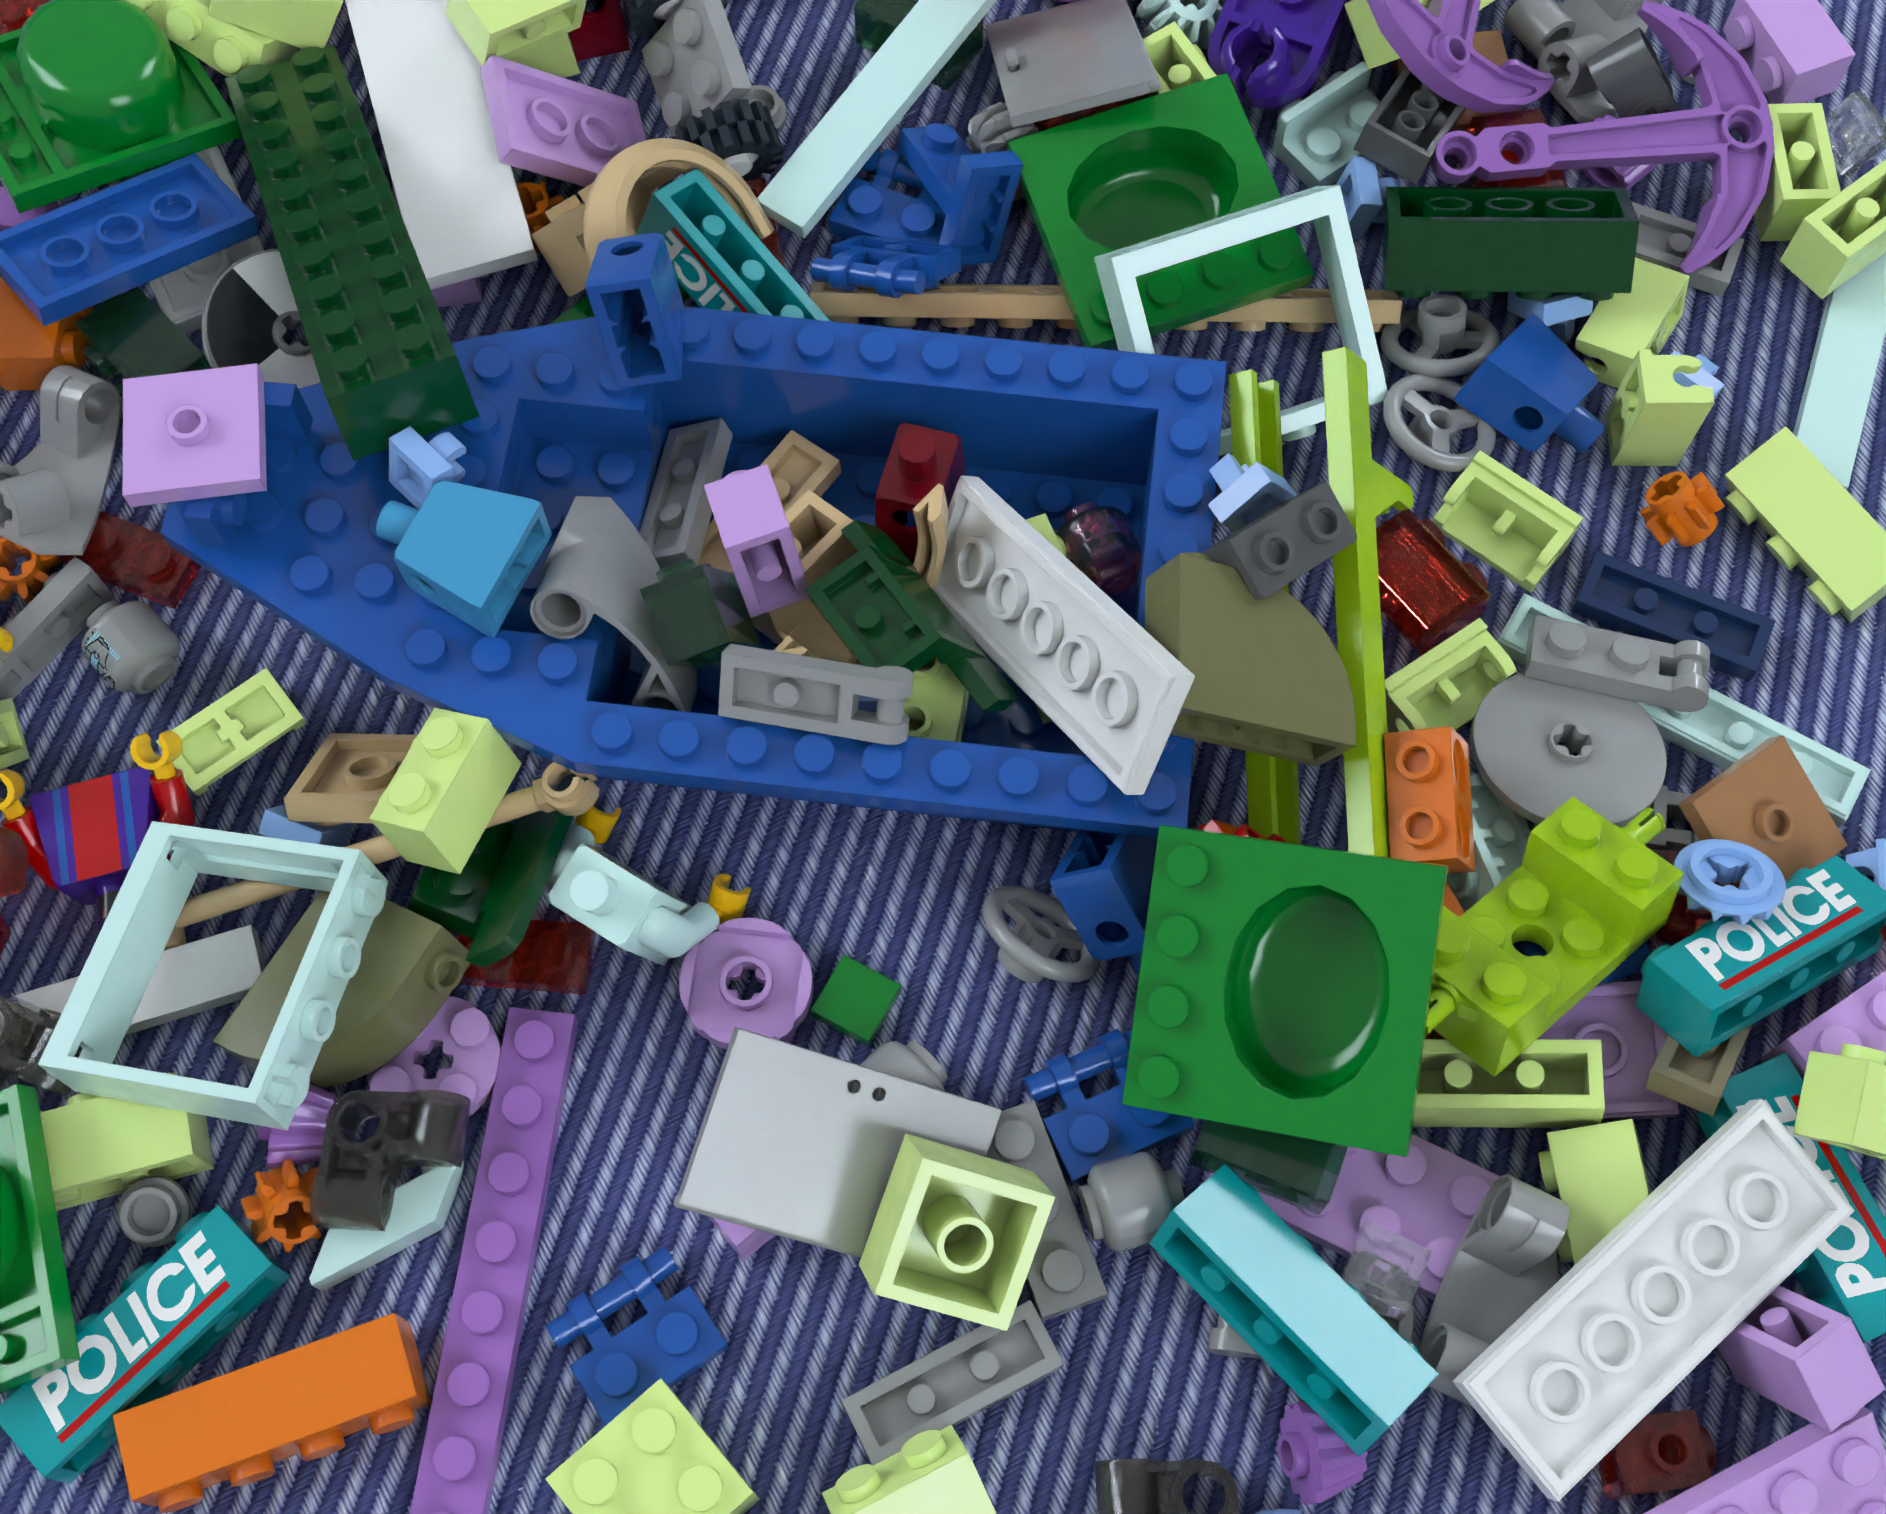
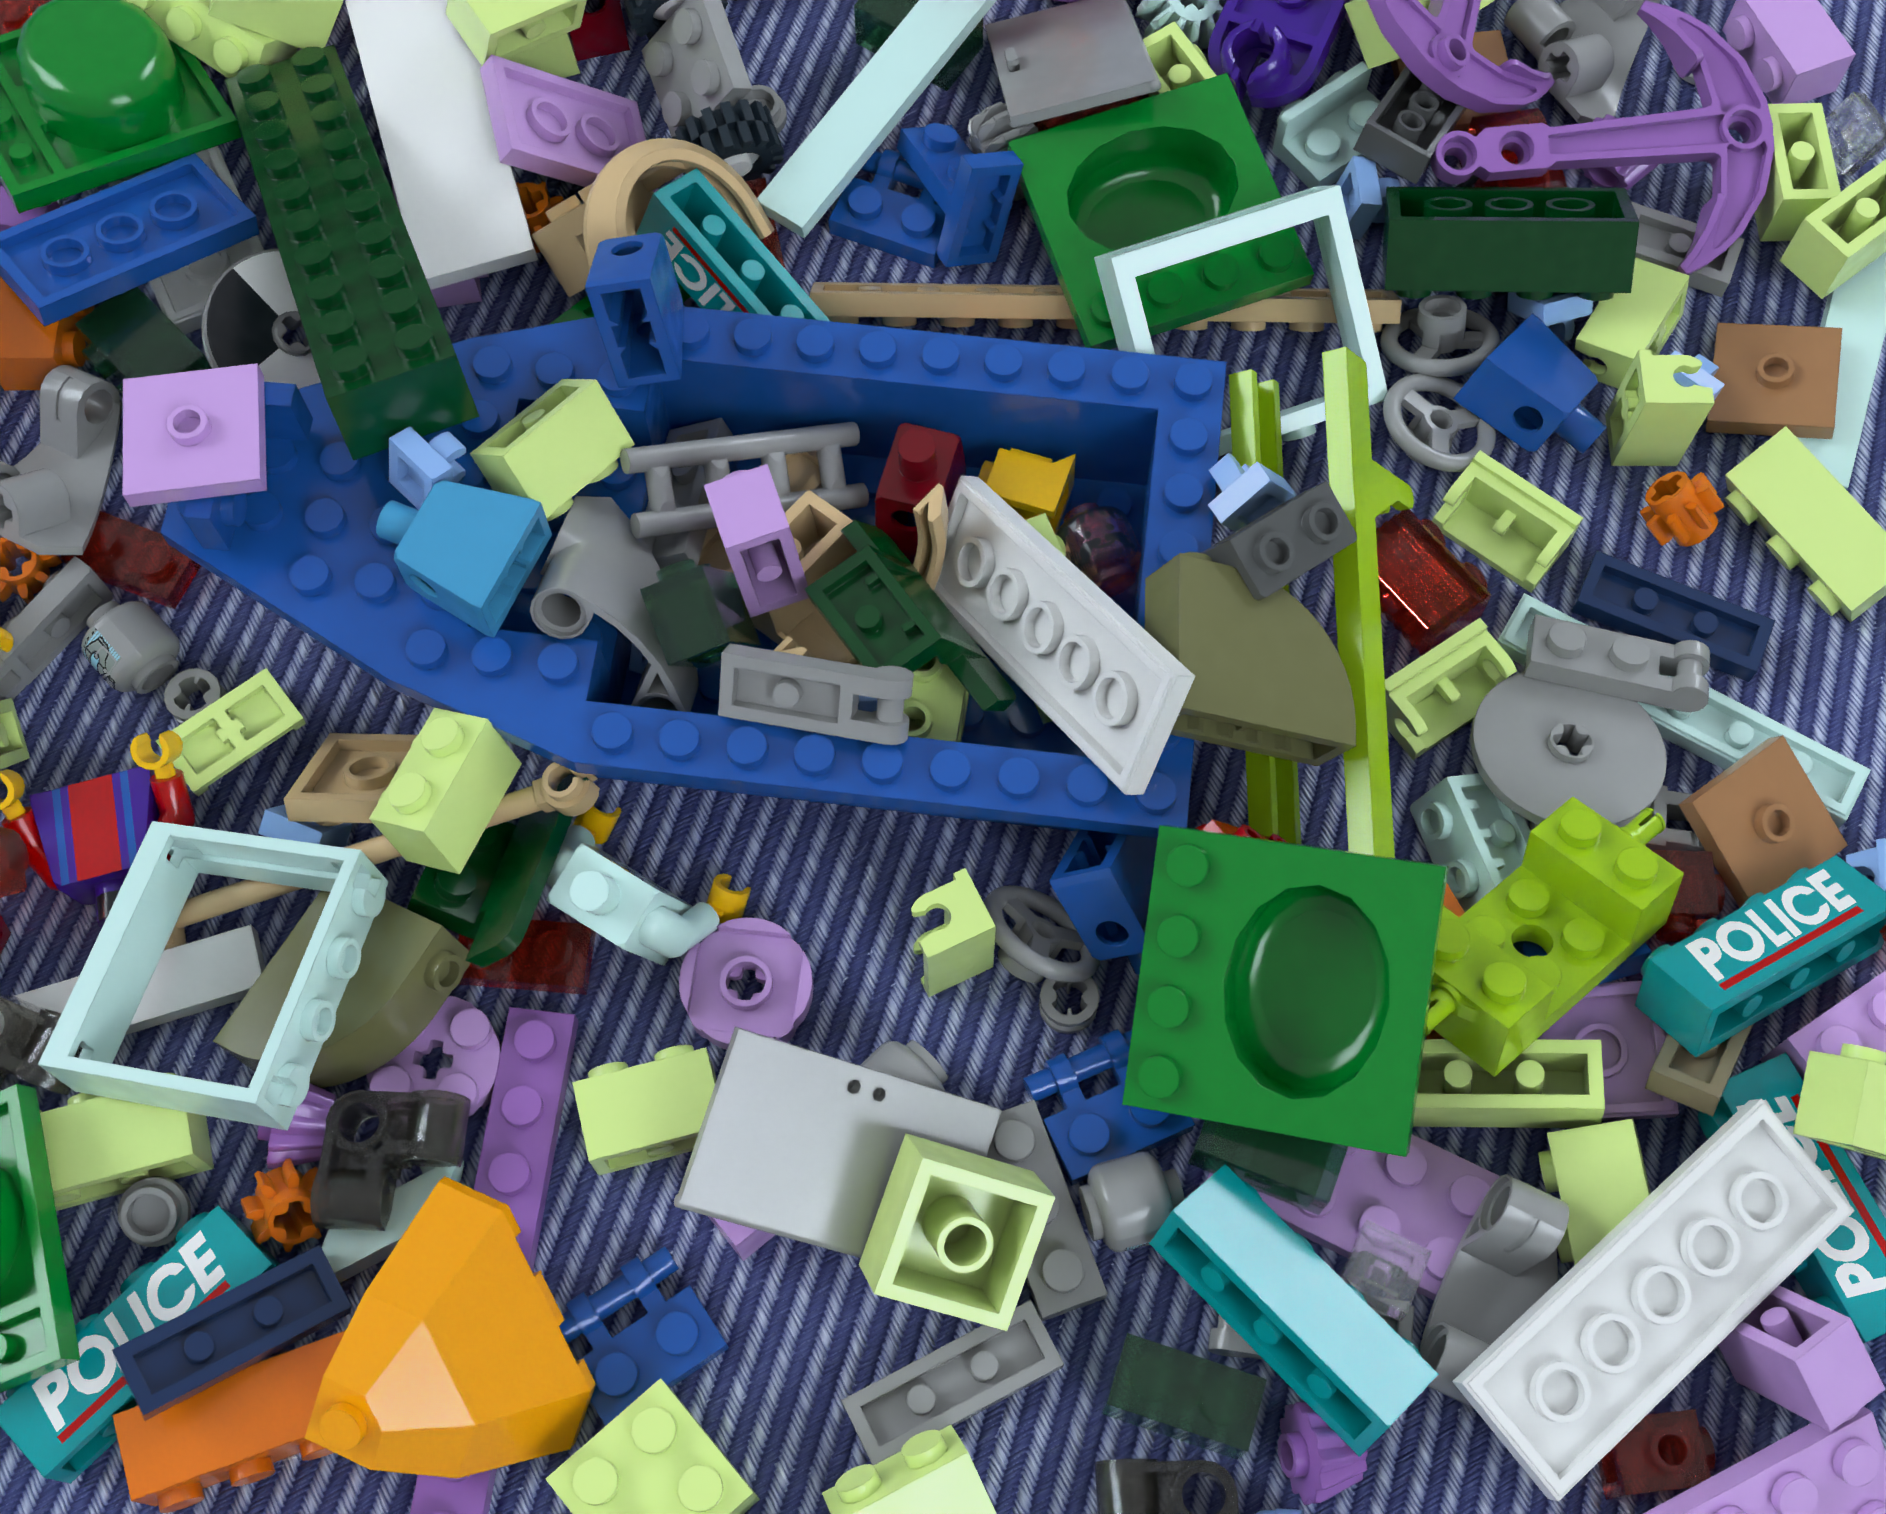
(186, 683): none -> light grey bush
(231, 1332): none -> dark blue plate
(453, 1352): none -> light orange brick
(555, 446): none -> yellowish green brick
(644, 1109): none -> yellowish green brick
(715, 454): none -> light grey bar
(856, 1000): green tile -> none
(886, 265): blue plate -> none
(964, 941): none -> yellowish green hinge
(1031, 483): none -> yellow window
(1068, 1023): none -> light grey bush
(1184, 1396): none -> clear green brick
(1430, 798): orange brick -> none
(1632, 77): dark grey piece -> none
(1727, 862): light blue gear -> none
(1776, 380): none -> medium nougat plate

